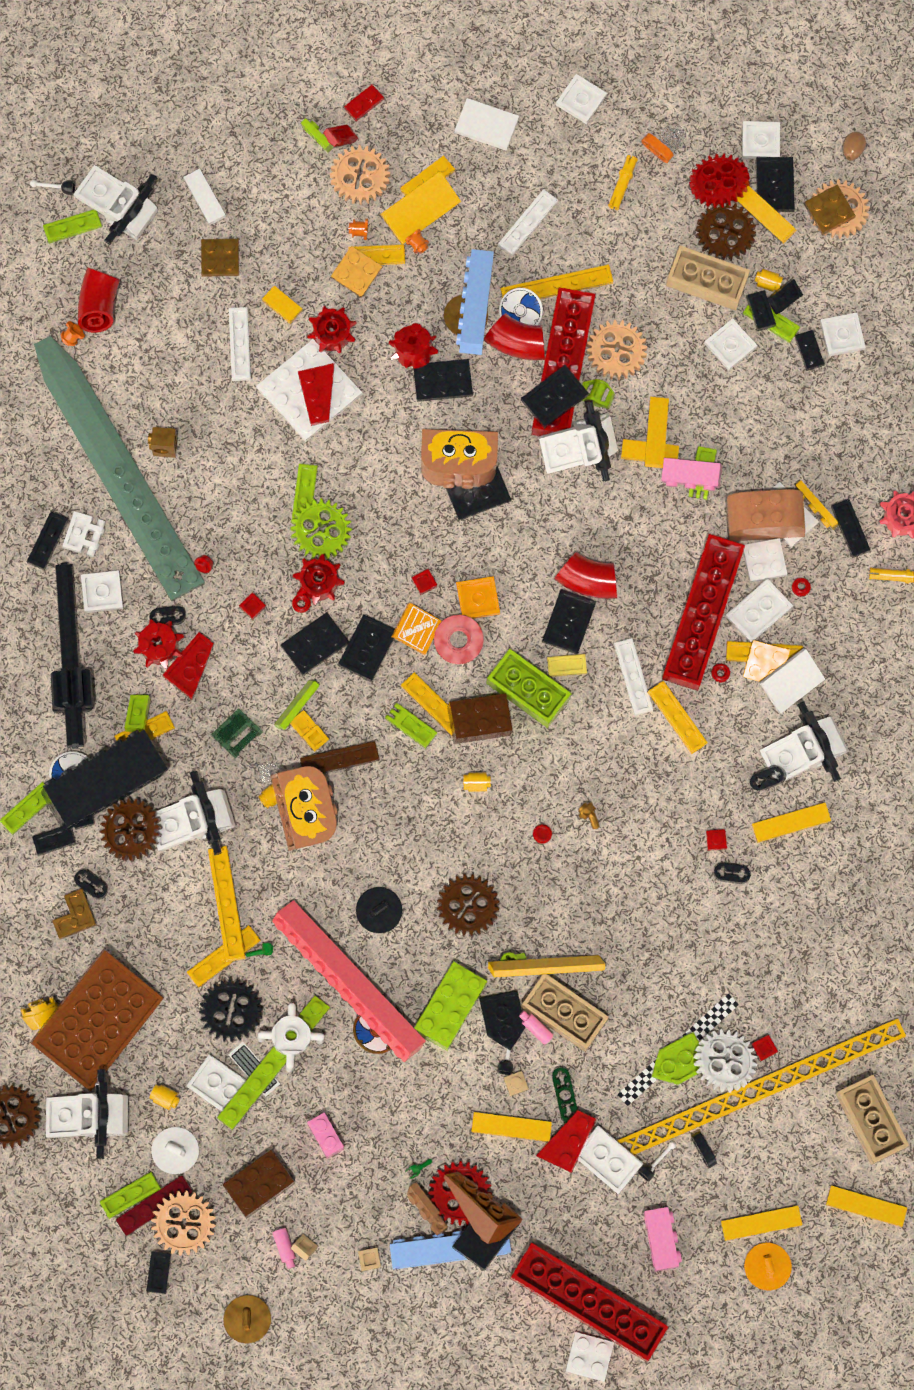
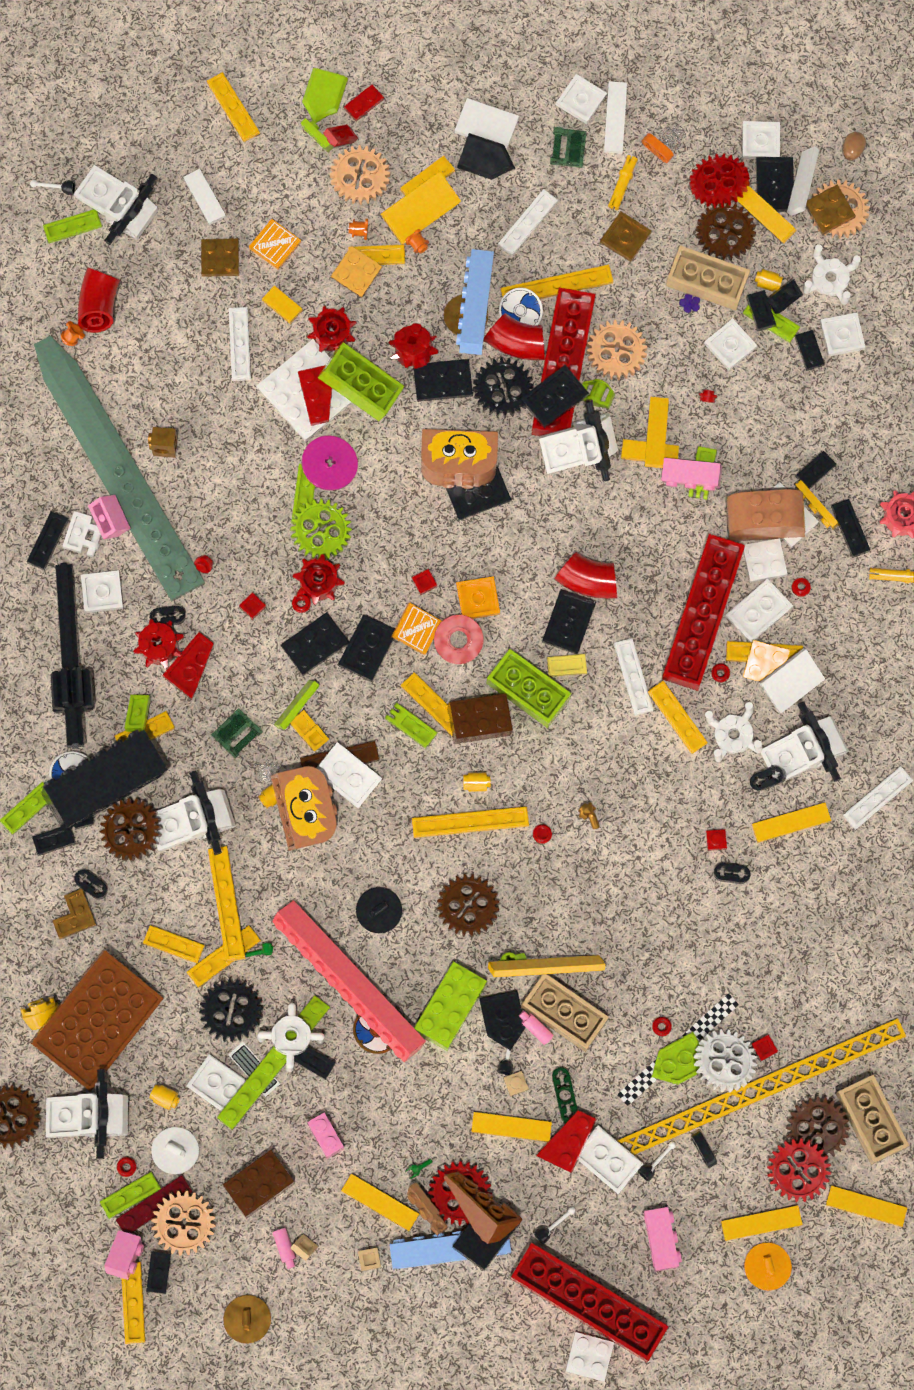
(109, 516): none -> bright pink brick
(123, 1255): none -> bright pink brick
(126, 1160): none -> red plate
(133, 1307): none -> yellow tile
(173, 944): none -> yellow tile
(233, 107): none -> yellow tile
(274, 244): none -> light orange tile
(315, 1062): none -> black plate
(324, 93): none -> lime tile
(341, 455): none -> dark pink piece
(348, 775): none -> white tile
(361, 381): none -> lime brick
(380, 1202): none -> yellow tile
(470, 822): none -> yellow tile
(484, 157): none -> black tile
(486, 392): none -> black gear
(543, 1234): none -> hinge
(574, 148): none -> clear green plate
(615, 117): none -> white tile
(625, 236): none -> pearl gold plate
(666, 1022): none -> red plate
(689, 303): none -> dark purple plant
(708, 396): none -> red plate
(731, 723): none -> white plate
(785, 1180): none -> red gear
(803, 181): none -> white tile
(804, 1115): none -> reddish brown gear
(816, 470): none -> black plate
(834, 267): none -> white plate
(878, 798): none -> white tile

